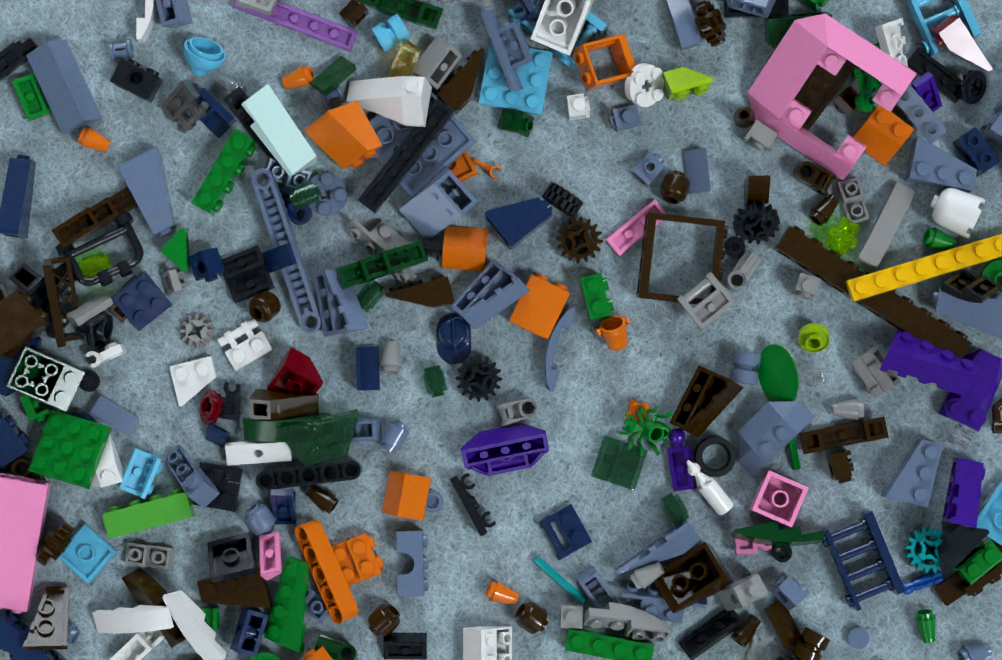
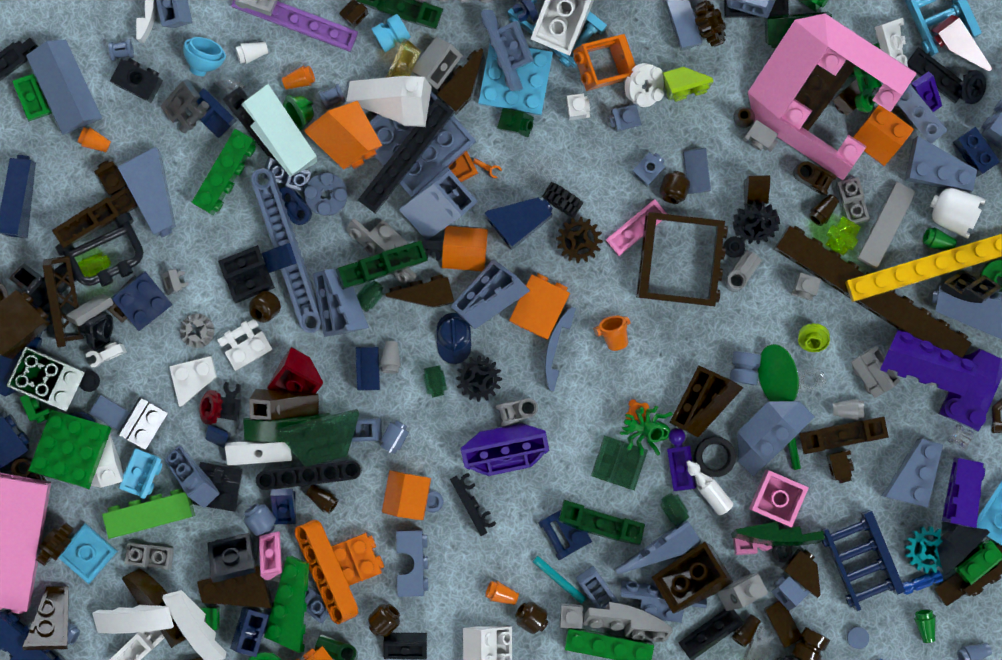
(110, 177): none -> dark brown bracket
(142, 423): none -> plate
(178, 250): green slope -> none
(206, 265): dark blue brick -> none
(250, 51): none -> white cone
(299, 110): none -> green piece
(304, 195): clear green brick -> none
(333, 75): dark green tile -> none
(595, 296): green brick -> none
(601, 524): none -> dark green slope
(645, 575): light grey cone -> none
(710, 306): light grey plate -> none
(804, 571): none -> dark brown slope

